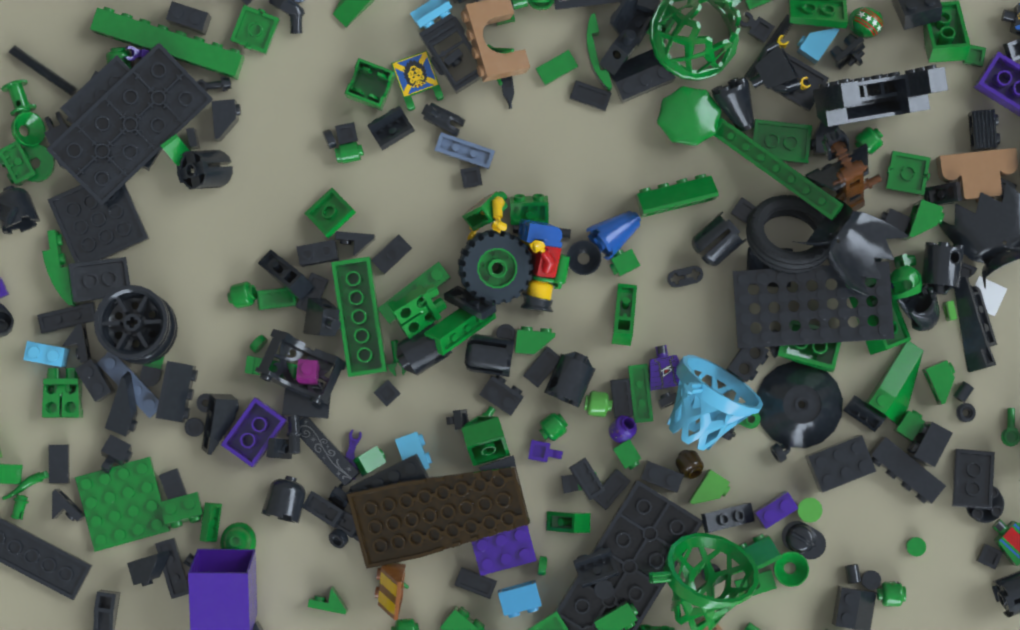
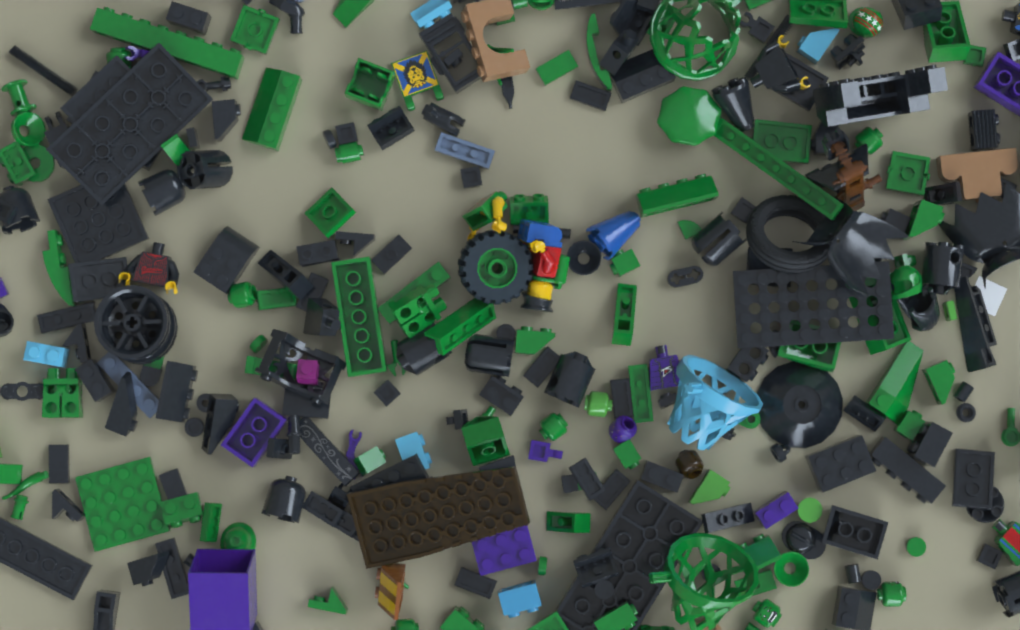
(9, 391): none -> black piece
(115, 451): black brick -> none
(152, 269): none -> black torso
(163, 190): none -> black cylinder
(226, 259): none -> black brick
(272, 108): none -> green slope
(338, 538): black tile -> none
(464, 300): black plate -> none
(688, 228): none -> green tile
(766, 613): none -> green head
(854, 532): none -> black brick

